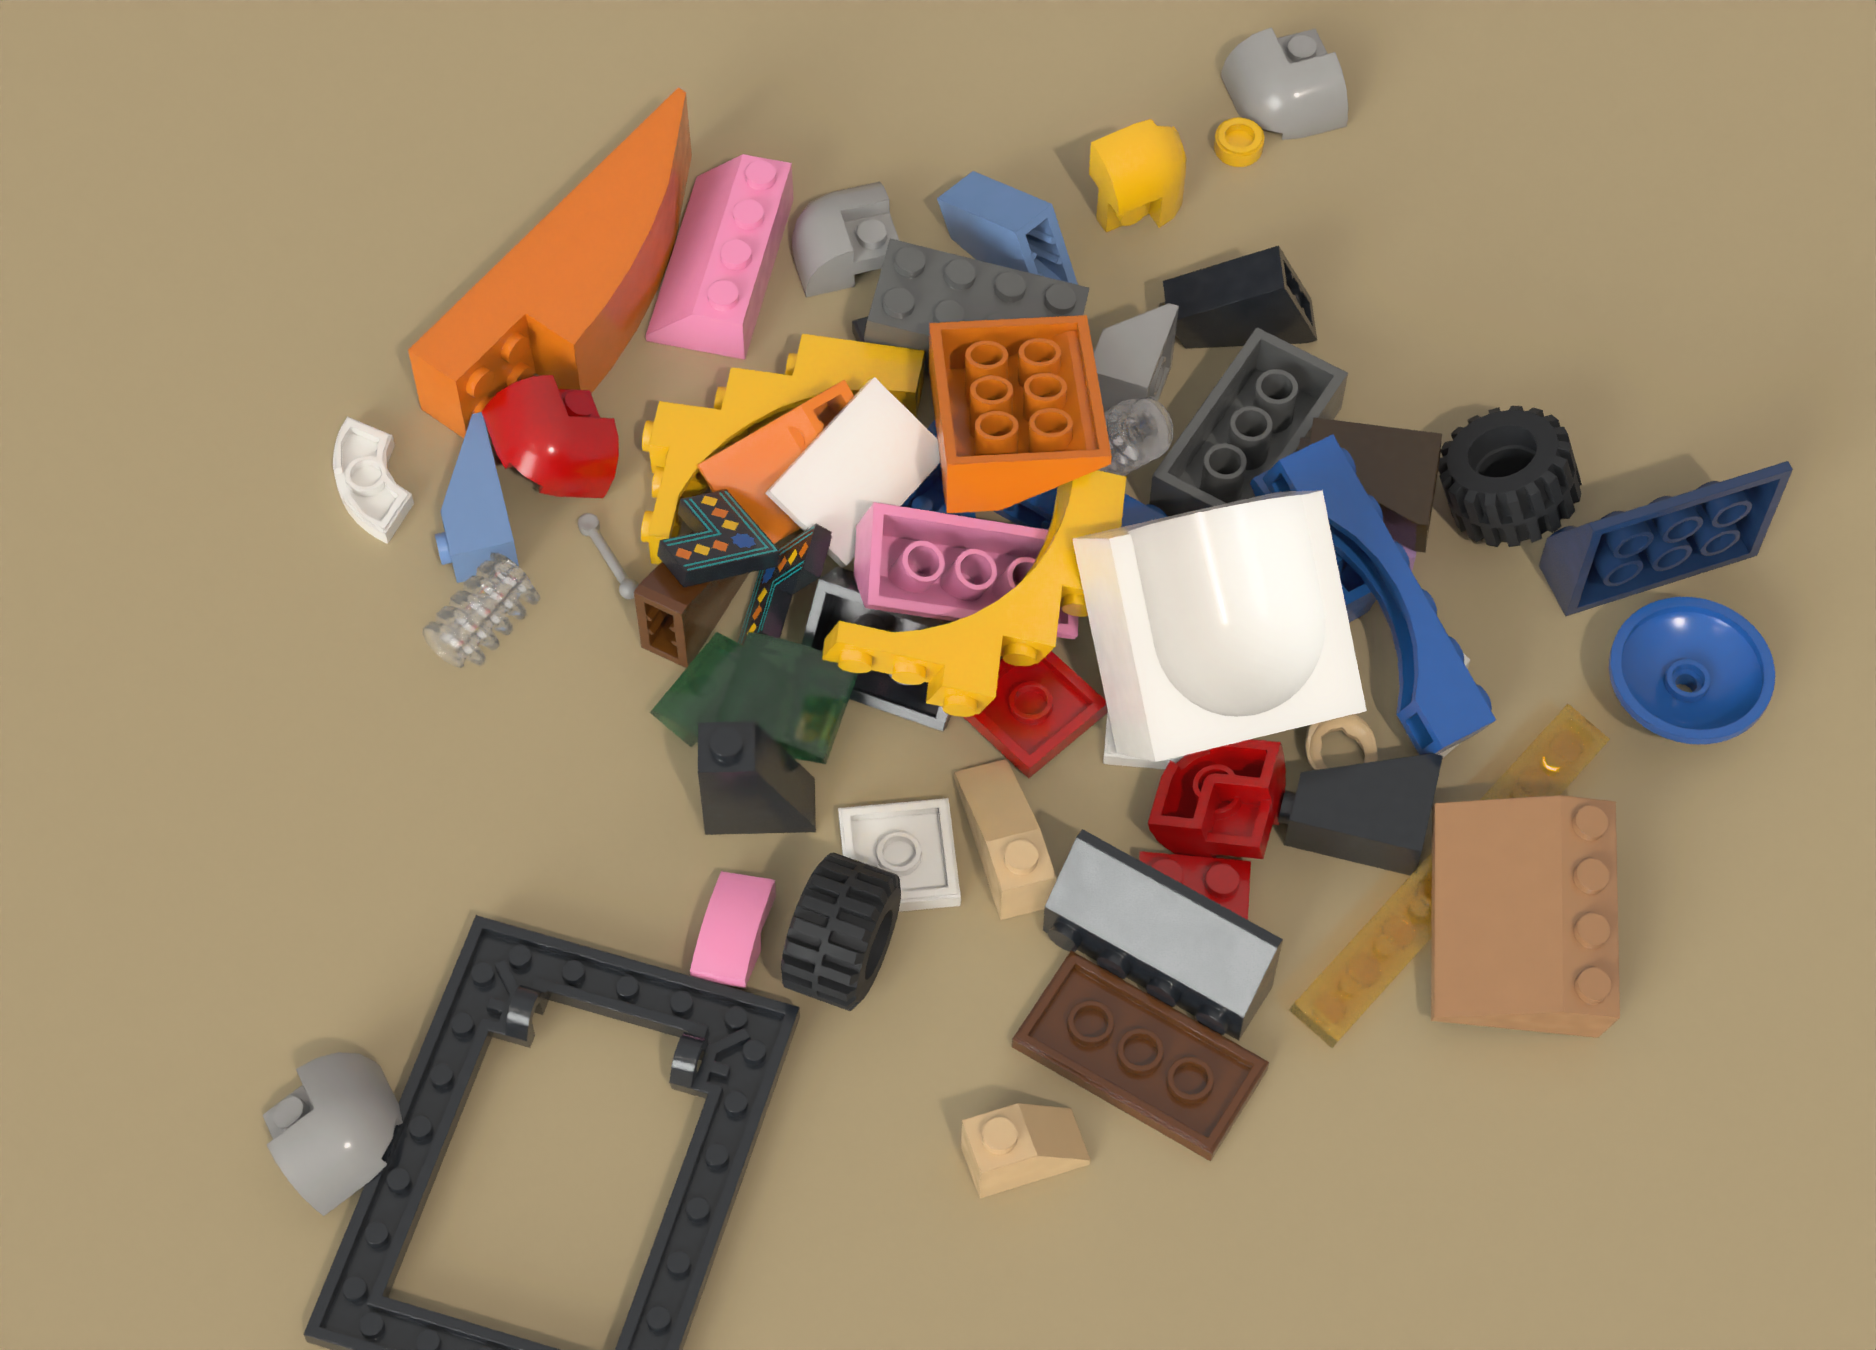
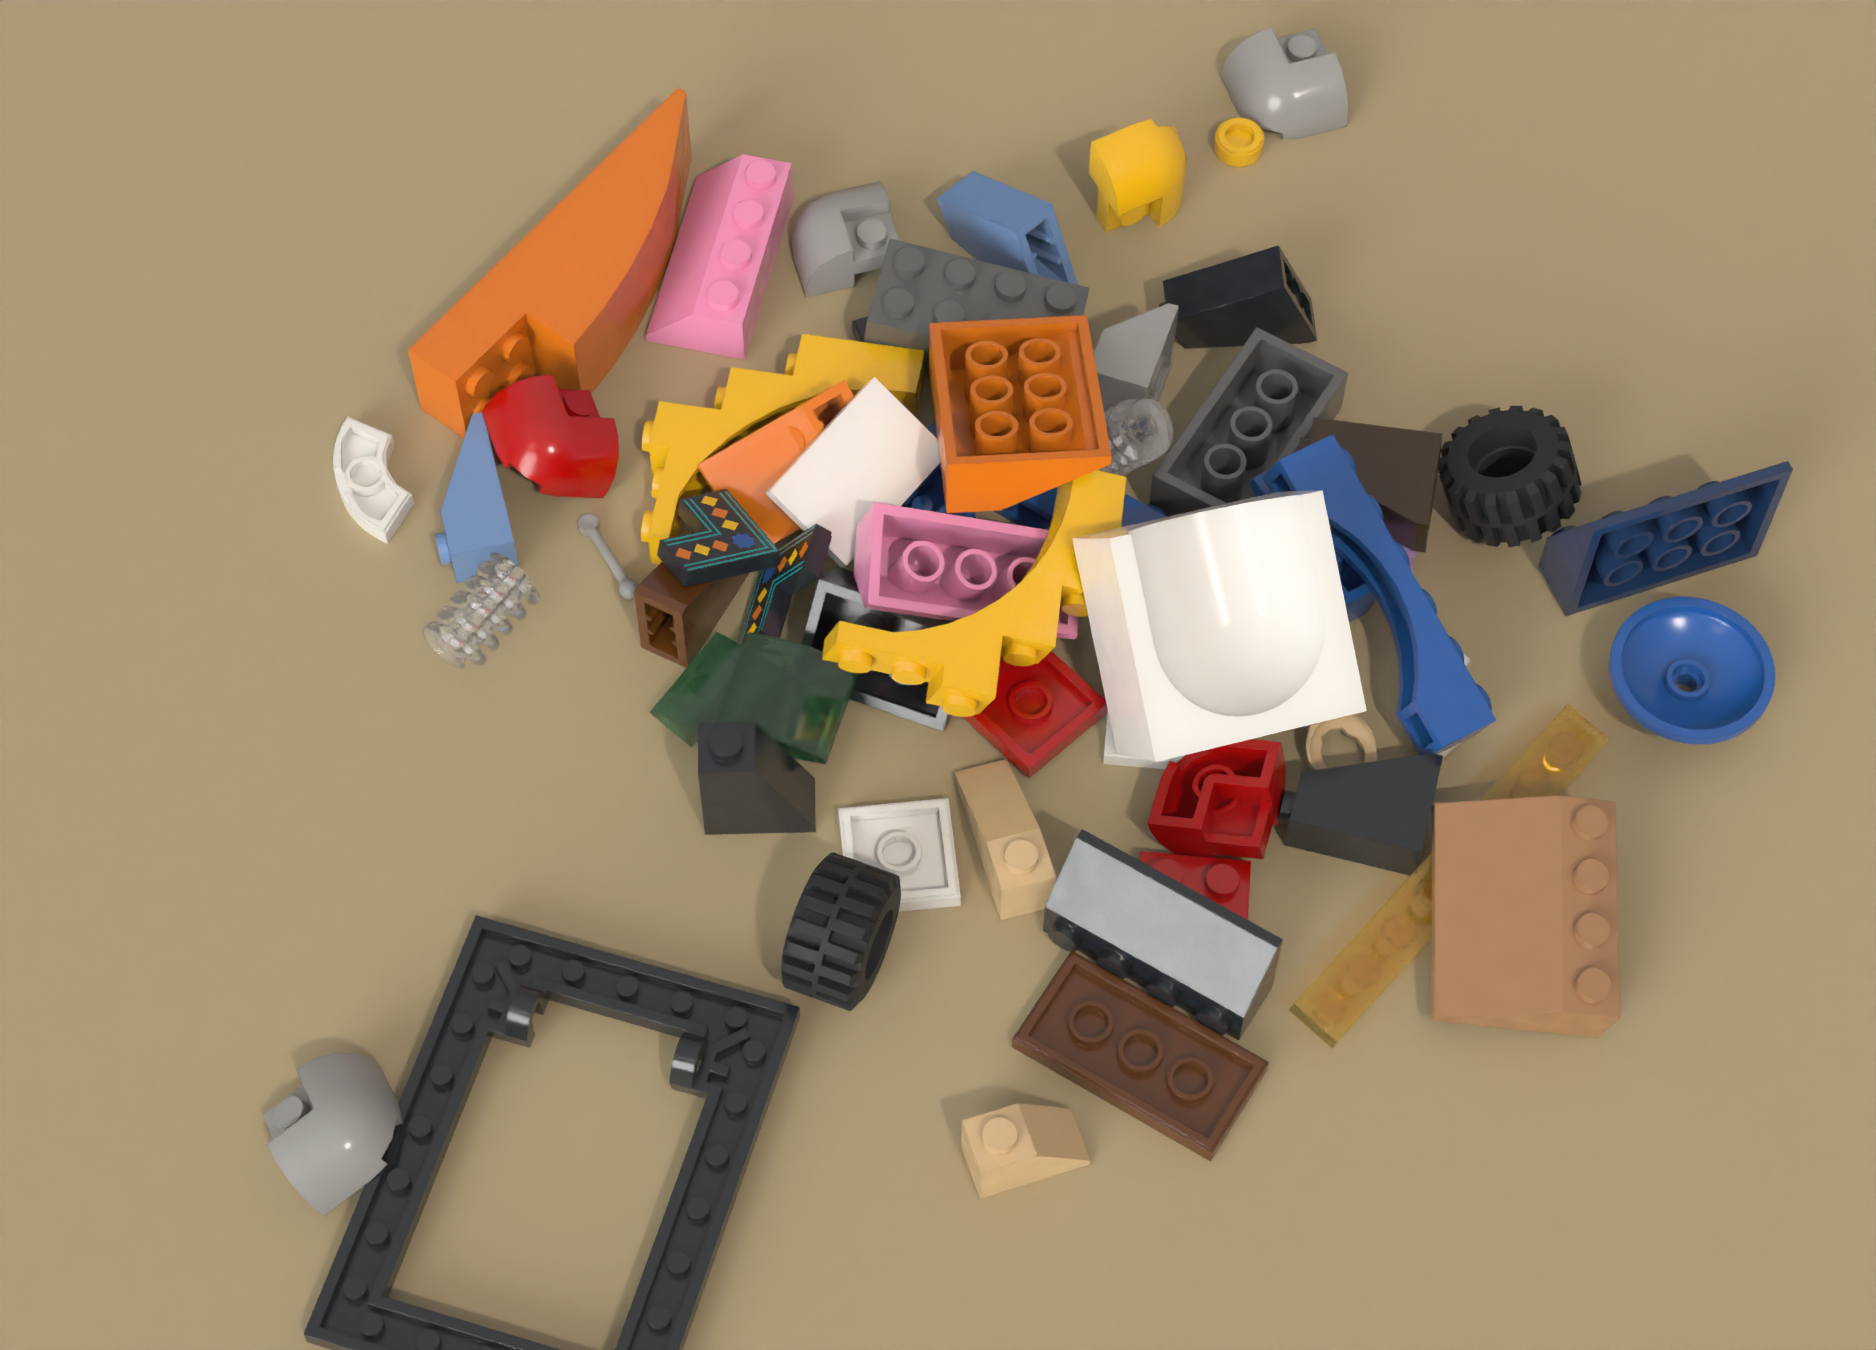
(732, 929): bright pink slope -> none

